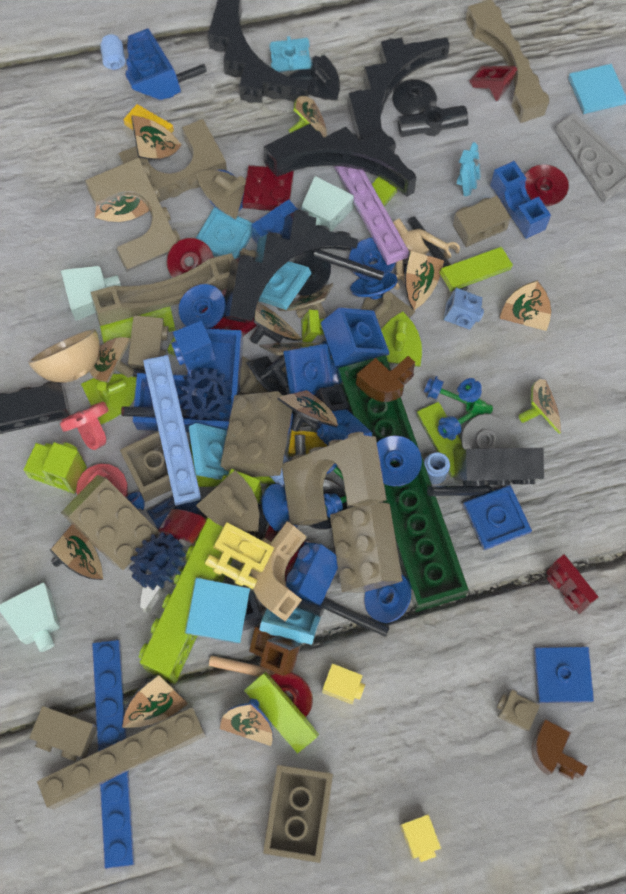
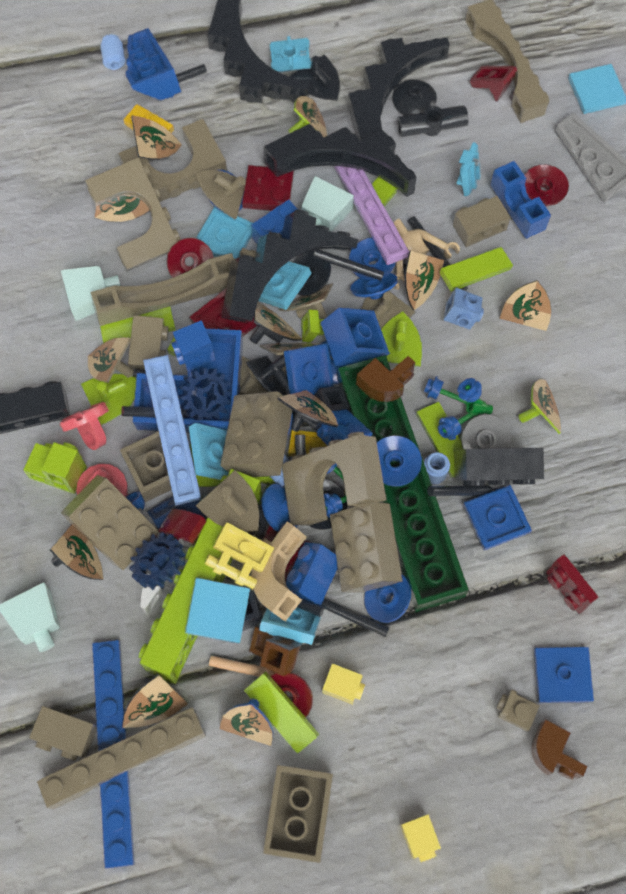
(68, 358): tan piece -> none
(199, 298): blue dish -> none

